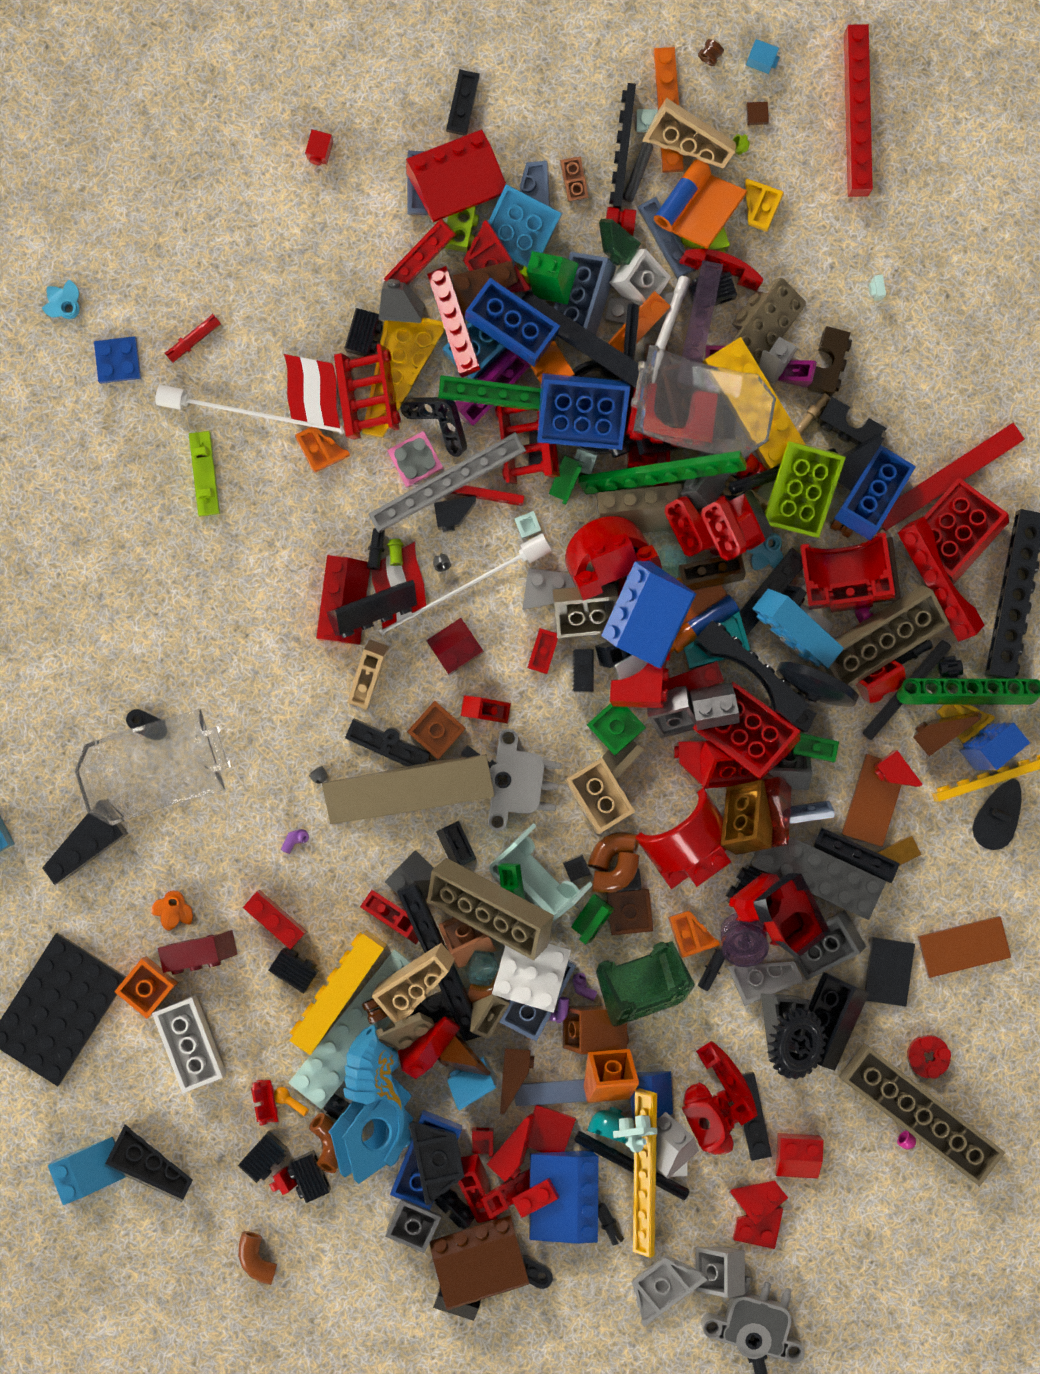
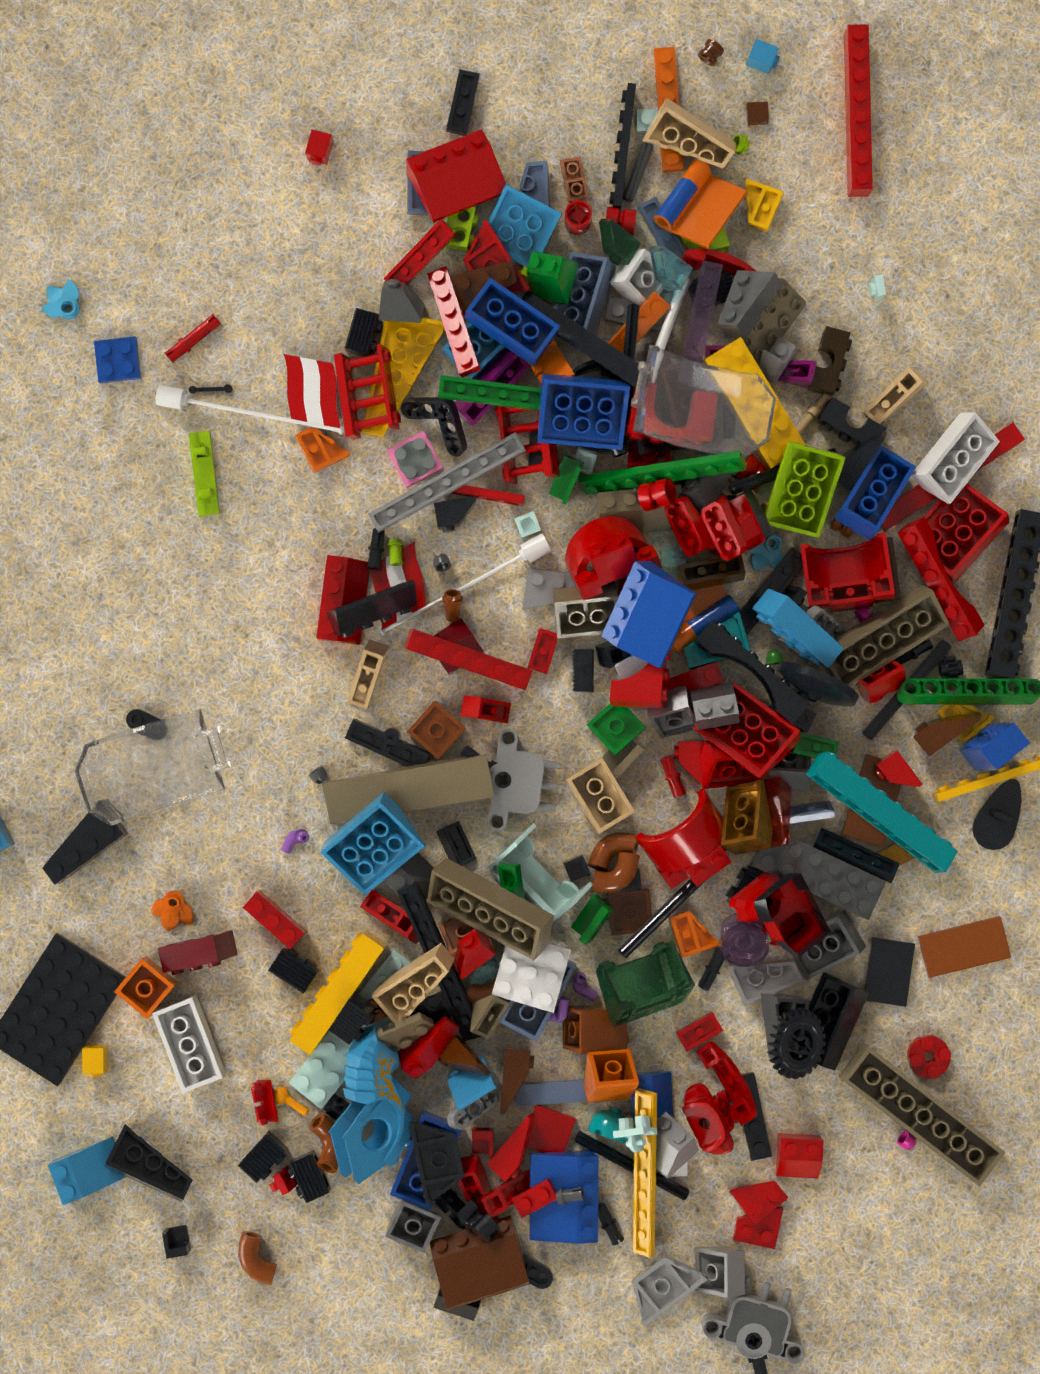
(95, 1060): none -> yellow brick
(176, 1241): none -> black panel
(227, 388): none -> black hinge
(352, 1018): none -> black brick
(373, 844): none -> dark azure slope
(452, 603): none -> dark orange cone
(467, 659): none -> red arch
(472, 952): none -> red slope
(480, 1224): none -> black leg
(481, 1108): none -> light grey beam
(570, 1195): none -> dark grey pin
(577, 217): none -> red wheel
(657, 494): none -> red wheel
(658, 918): none -> black axle
(669, 268): none -> clear light blue slope
(672, 776): none -> red axle
(699, 1031): none -> red plate
(746, 301): none -> dark grey wedge
(774, 657): none -> bright green hinge
(823, 618): none -> light grey beam
(882, 812): none -> teal brick
(896, 395): none -> tan slope
(955, 457): none -> white slope

